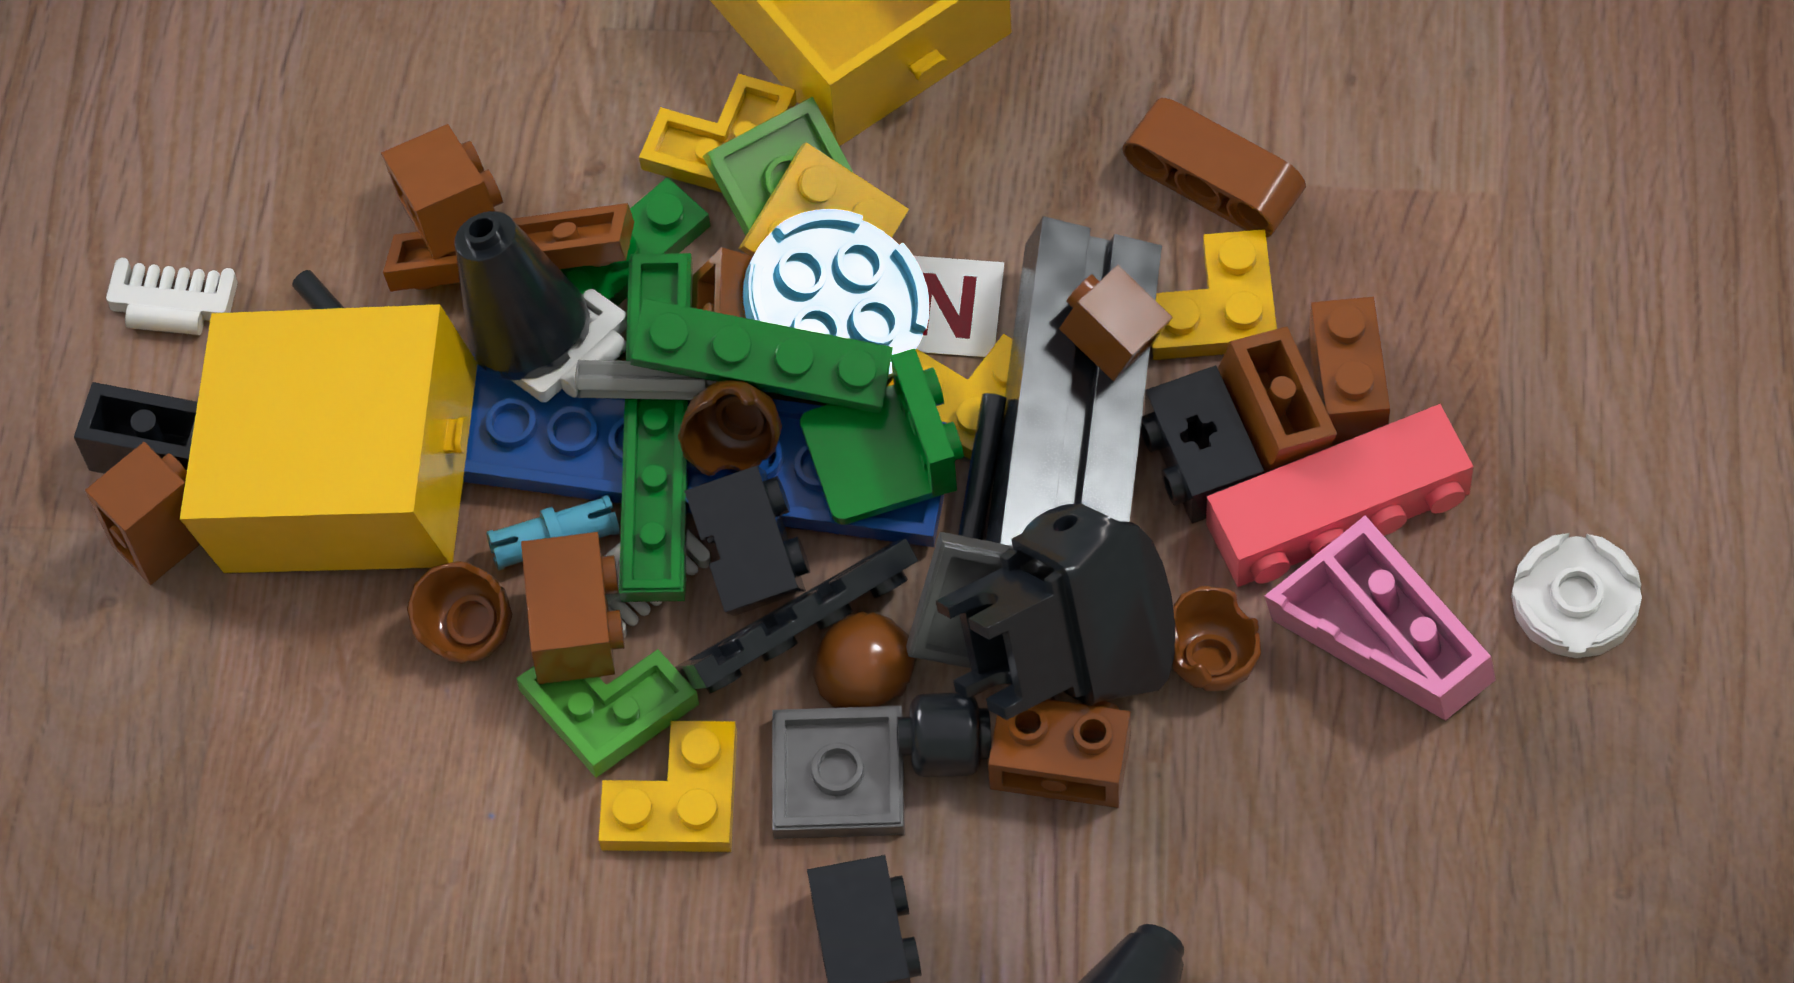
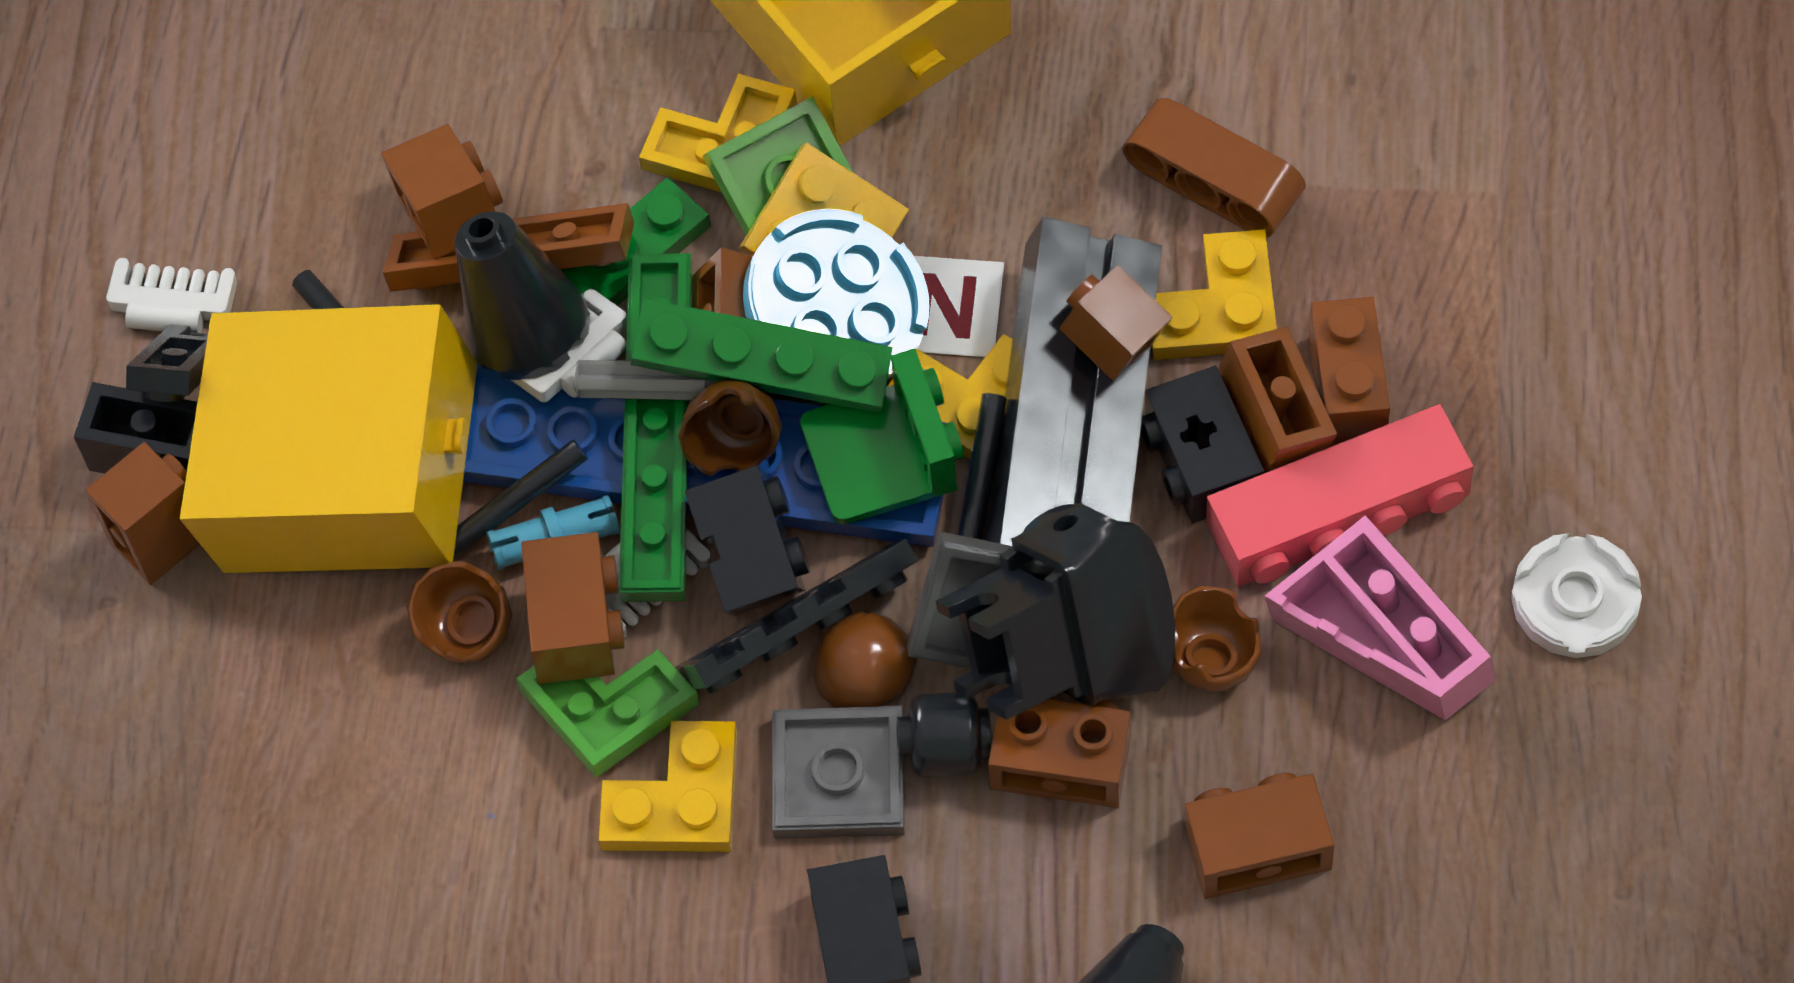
(169, 365): none -> black plate
(518, 495): none -> black bar
(1258, 834): none -> dark orange brick

